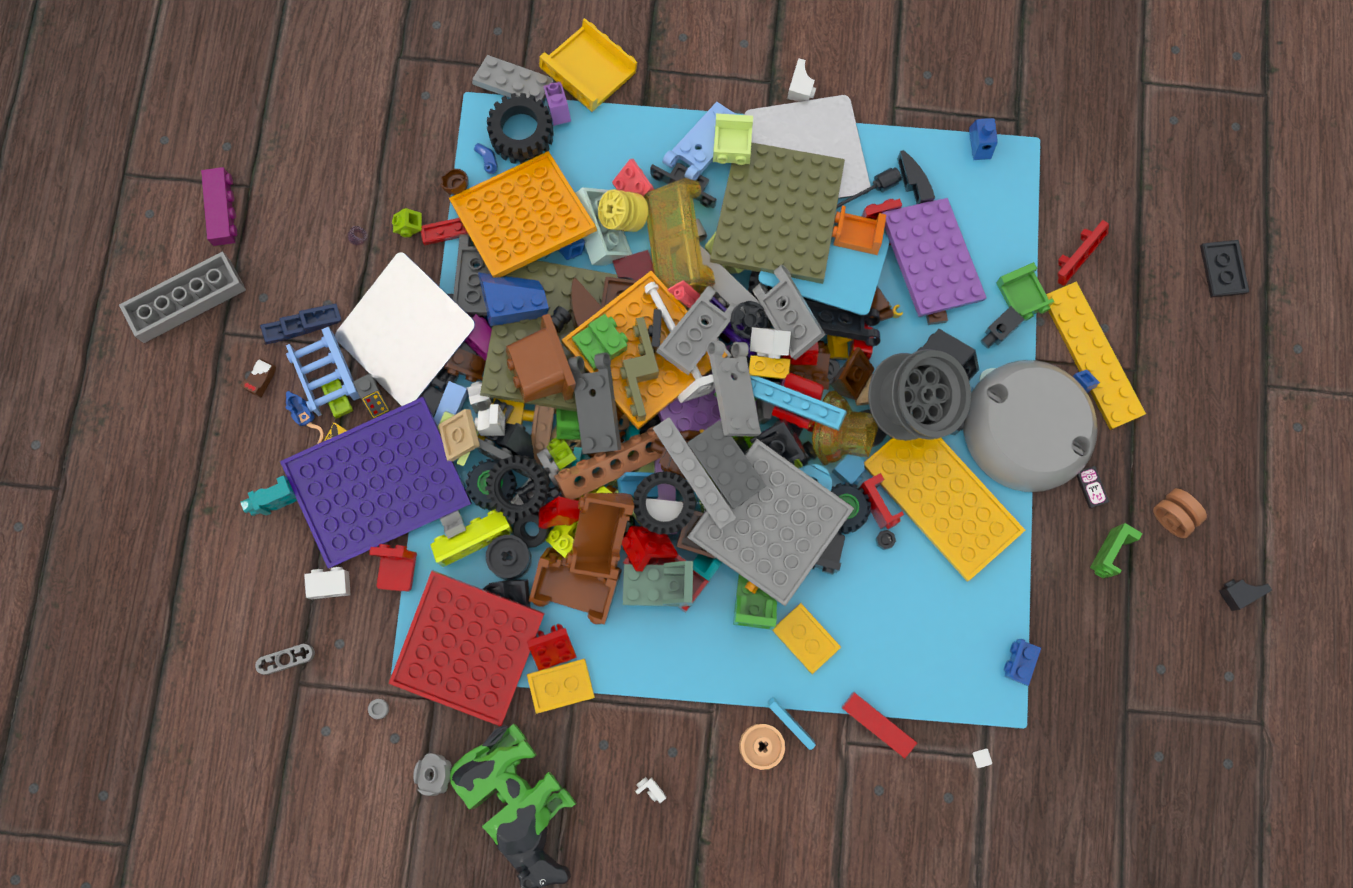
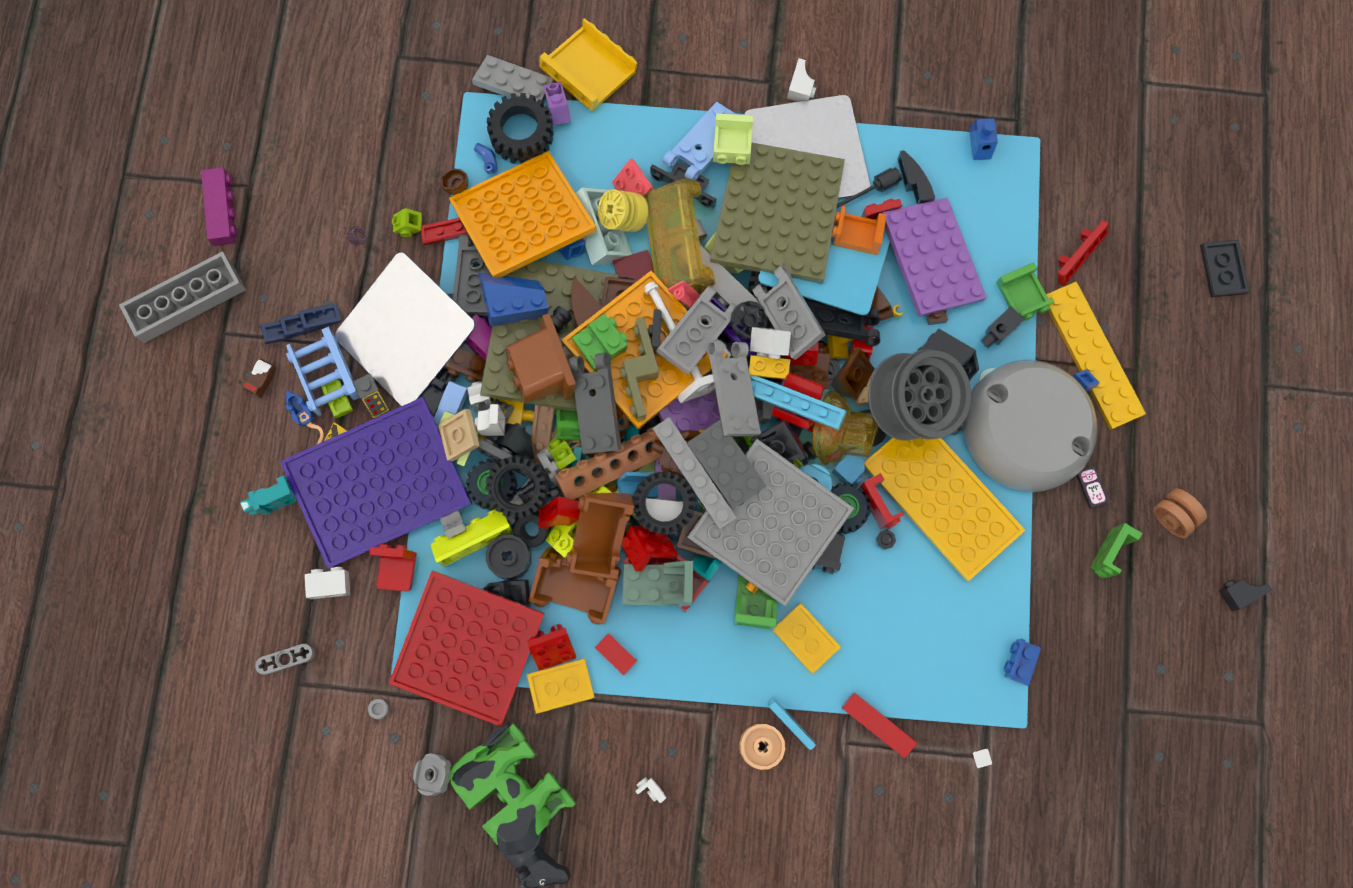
(616, 654): none -> red tile

